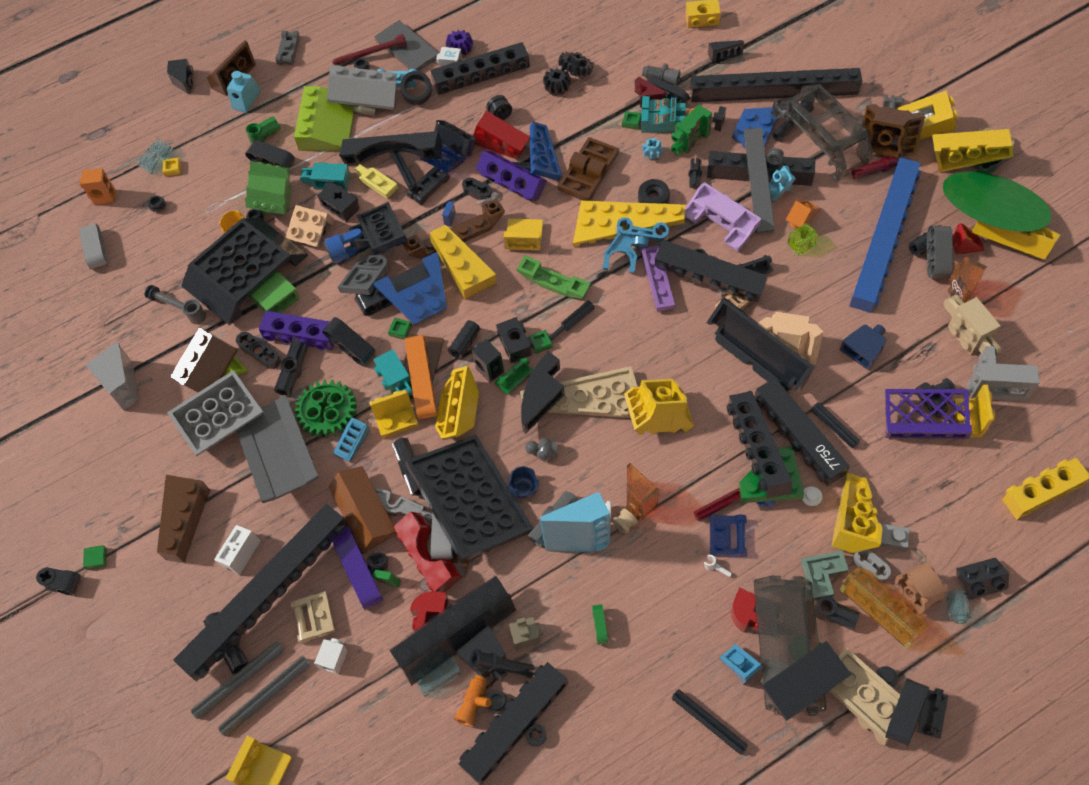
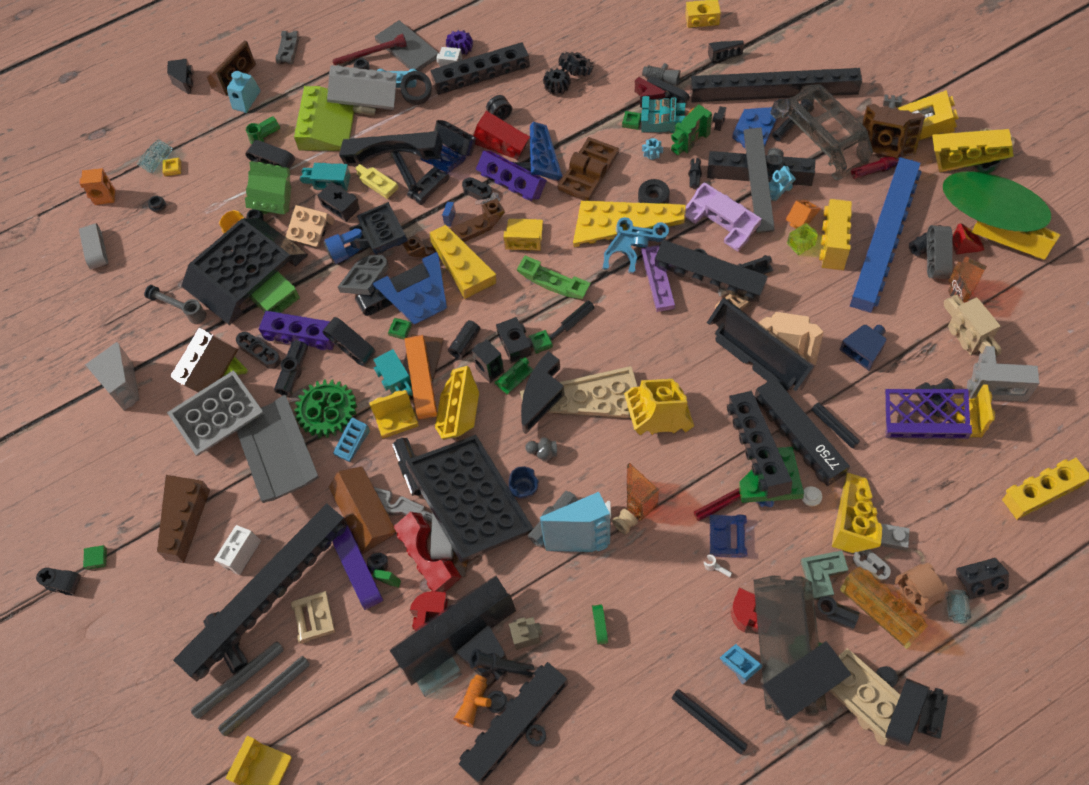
(331, 656): white brick -> none
(837, 234): none -> yellow wedge

